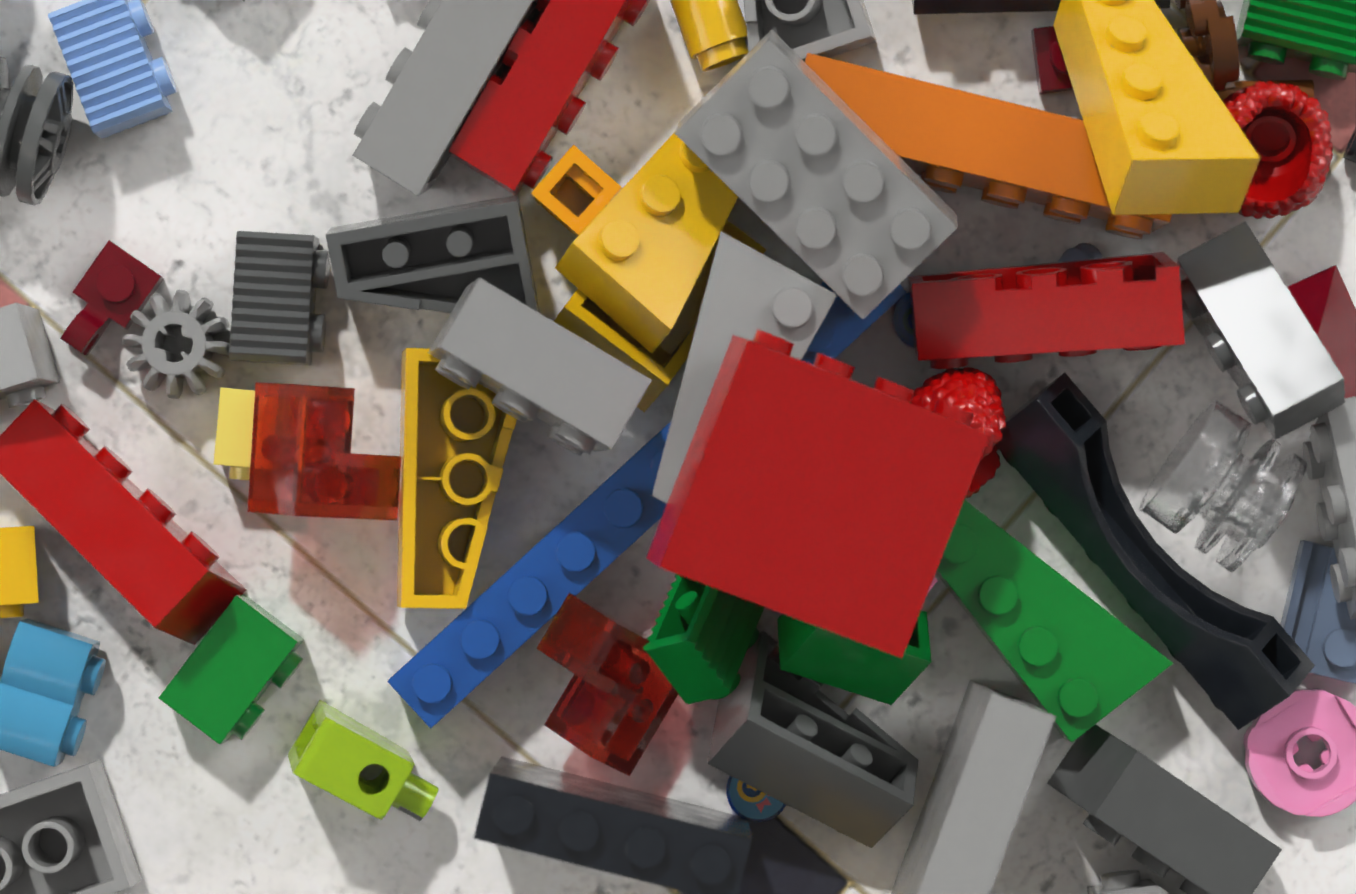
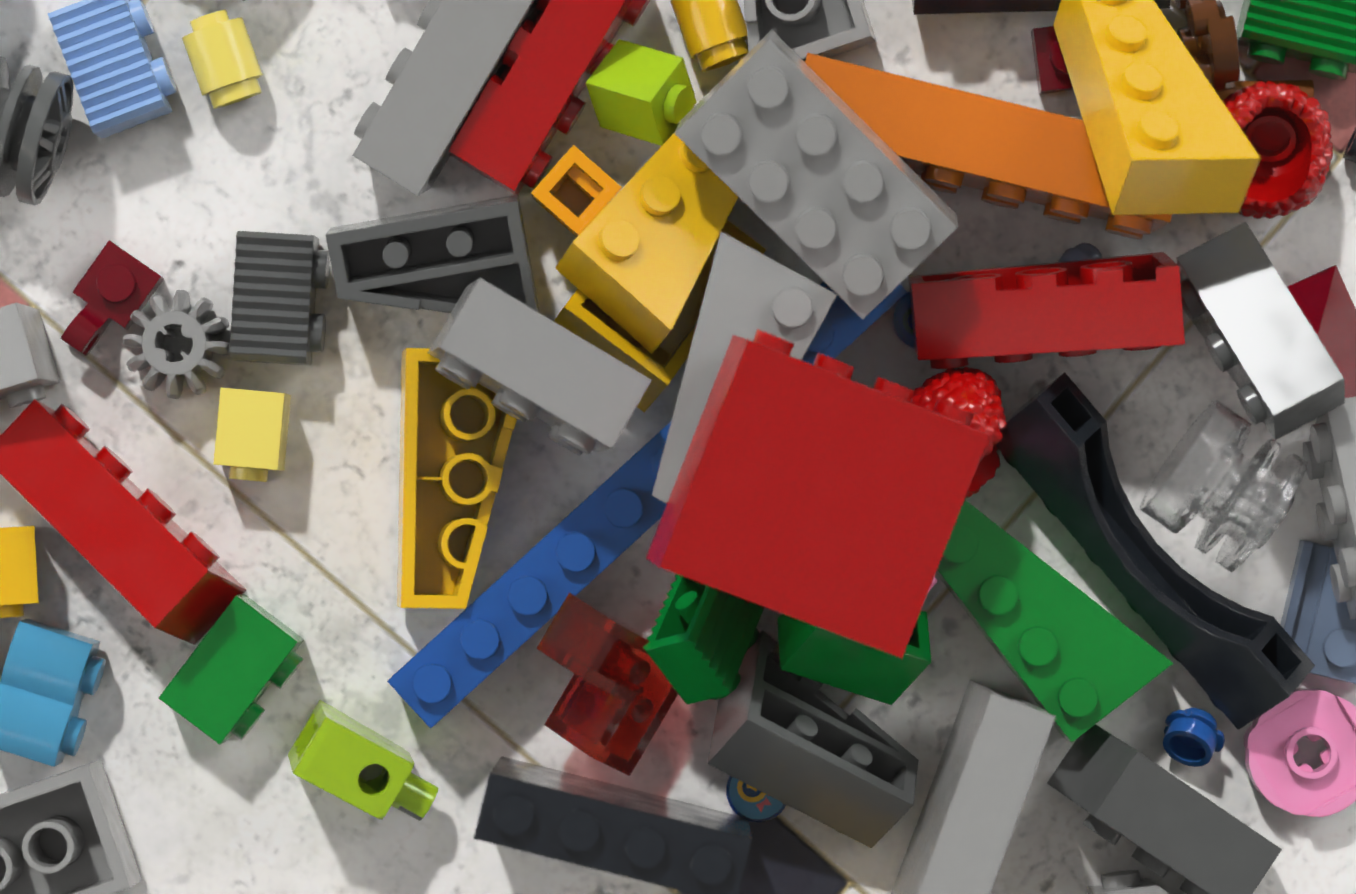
(223, 59): none -> light yellow brick
(306, 461): clear red brick -> none
(641, 92): none -> lime brick
(1192, 737): none -> blue plate

